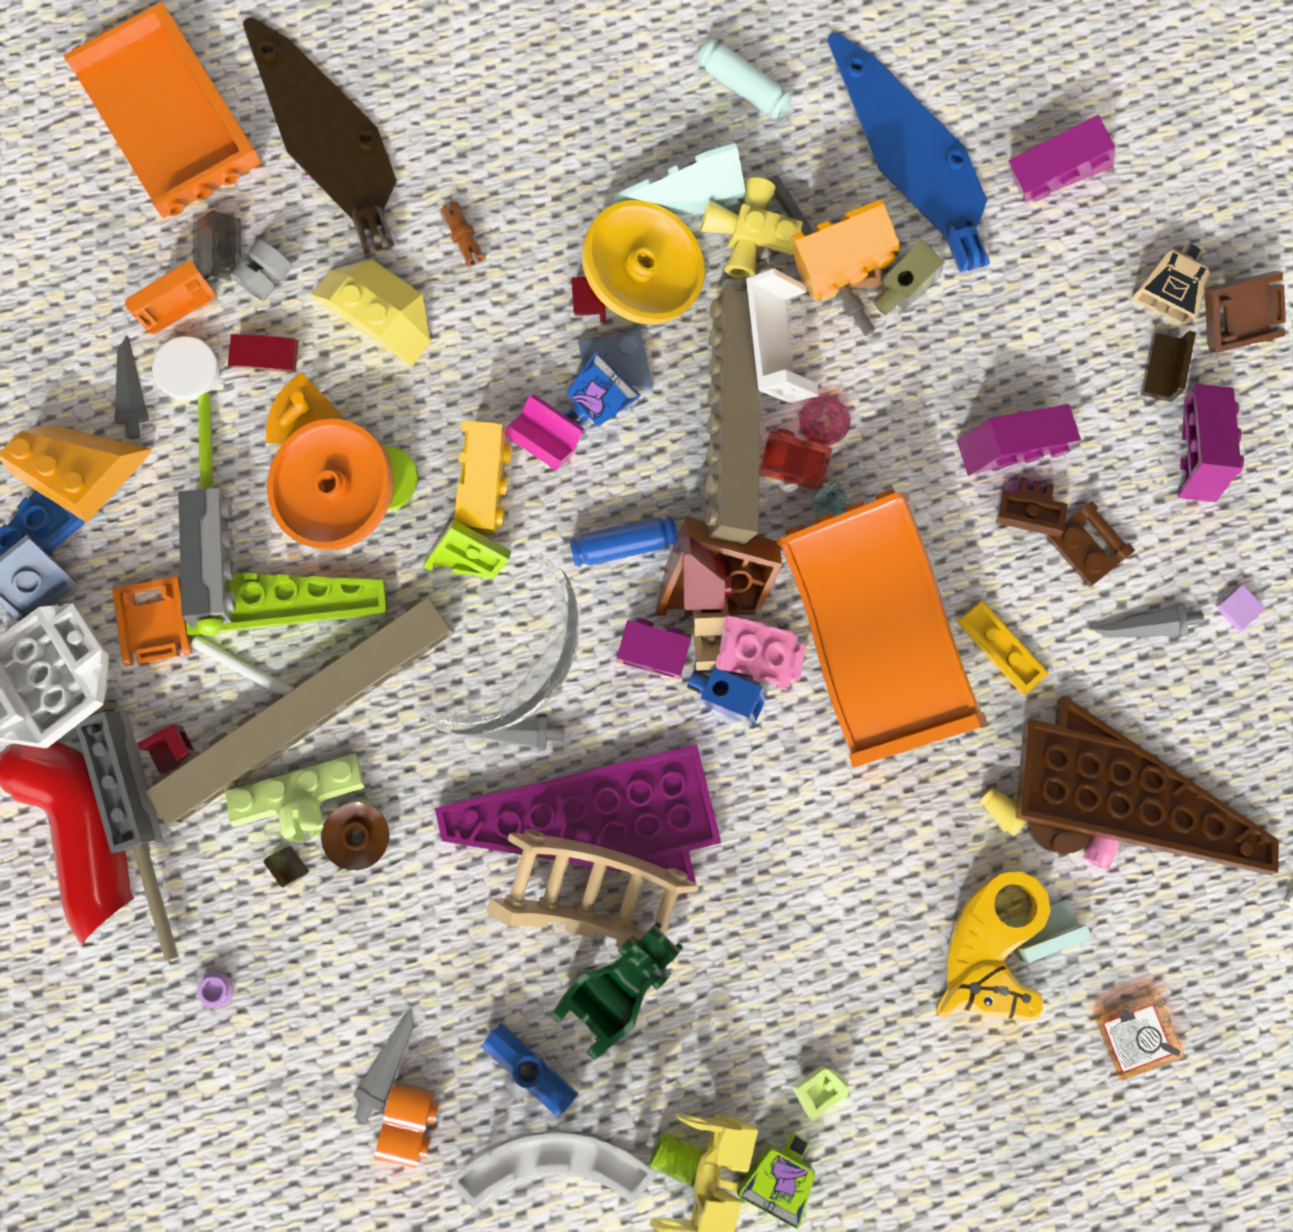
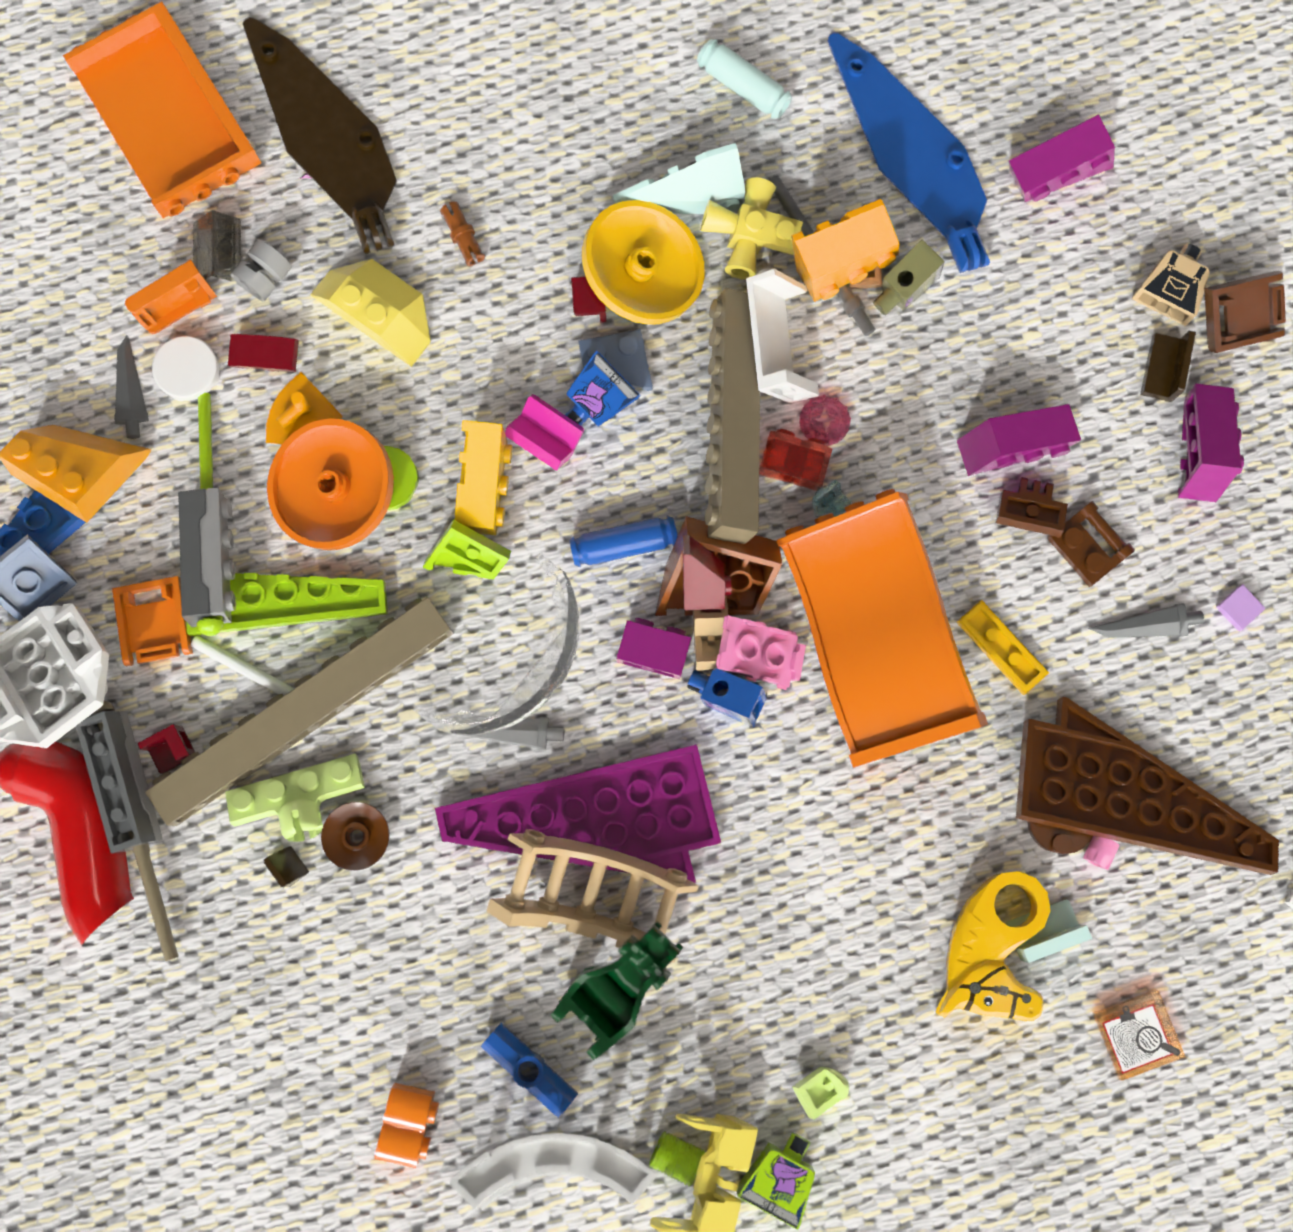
(215, 990): lavender plate -> none
(380, 1078): light grey bar -> none
(1003, 811): light yellow cone -> none

